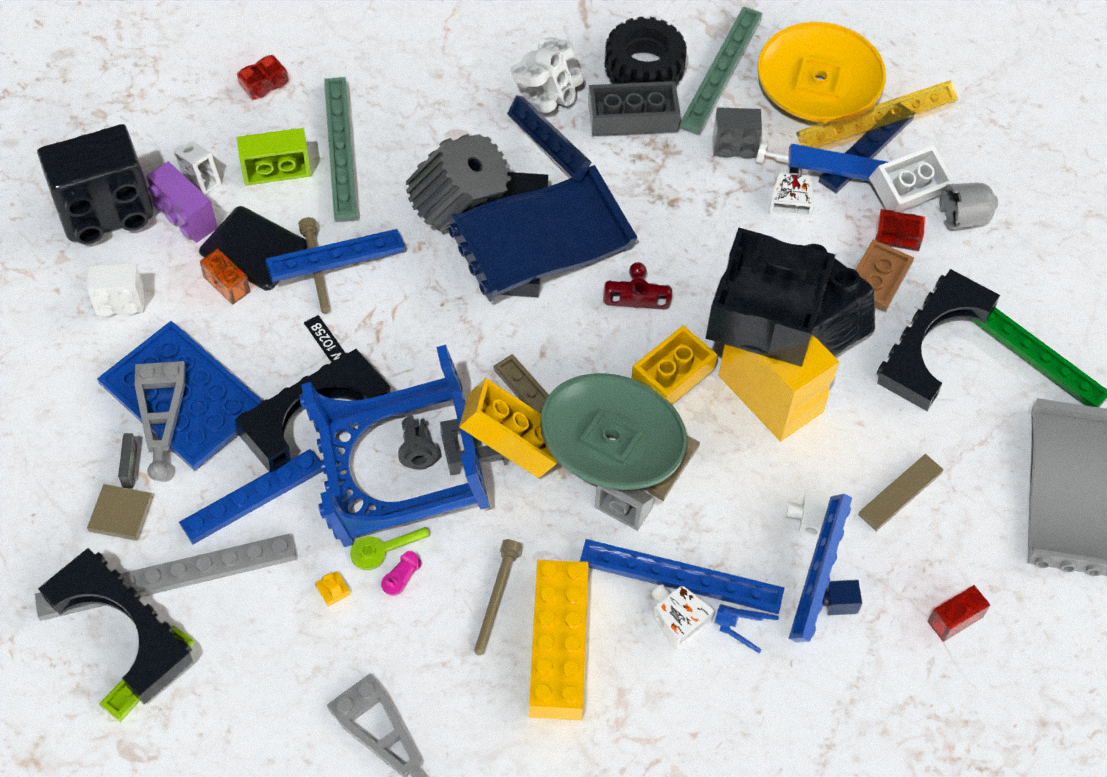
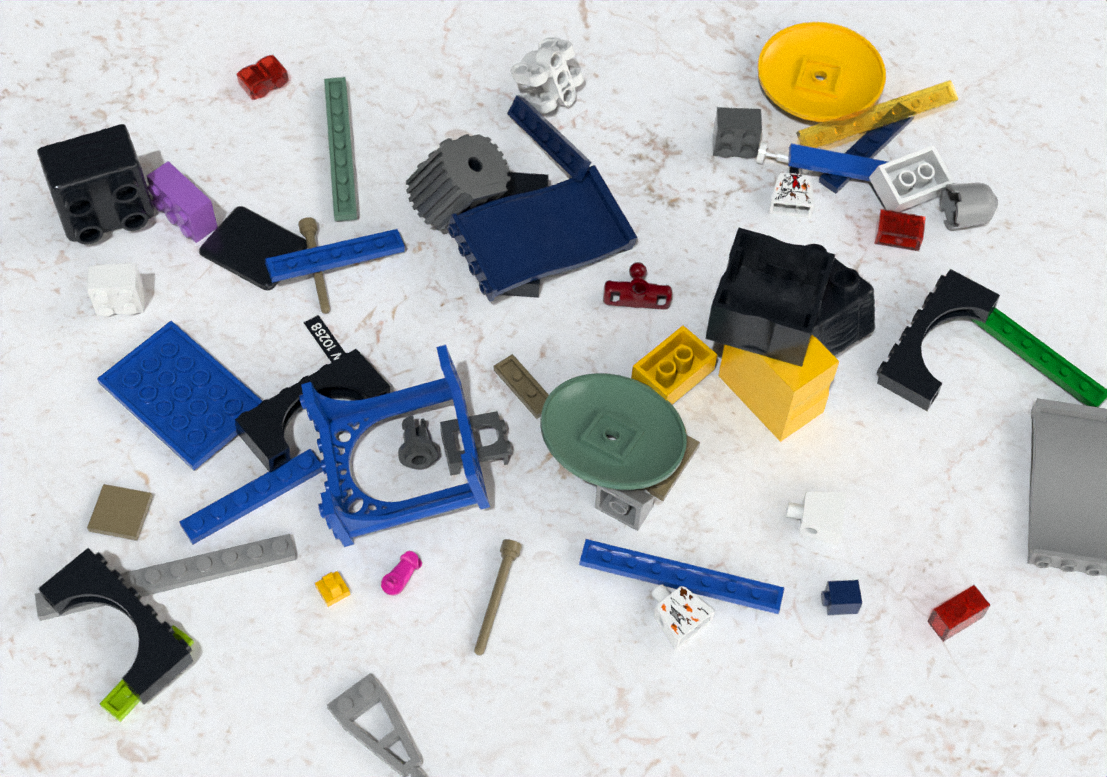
(127, 460): dark grey tile -> none
(154, 377): light grey plate -> none
(196, 161): white torso -> none
(225, 276): clear orange brick -> none
(273, 156): lime brick -> none
(370, 551): lime piece -> none
(507, 427): yellow brick -> none
(559, 640): yellow brick -> none
(633, 108): dark grey brick -> none
(645, 36): black tyre -> none
(721, 70): sand green plate -> none
(729, 616): blue plant -> none
(820, 568): blue plate -> none
(884, 270): medium nougat plate -> none
(900, 492): dark tan tile -> none

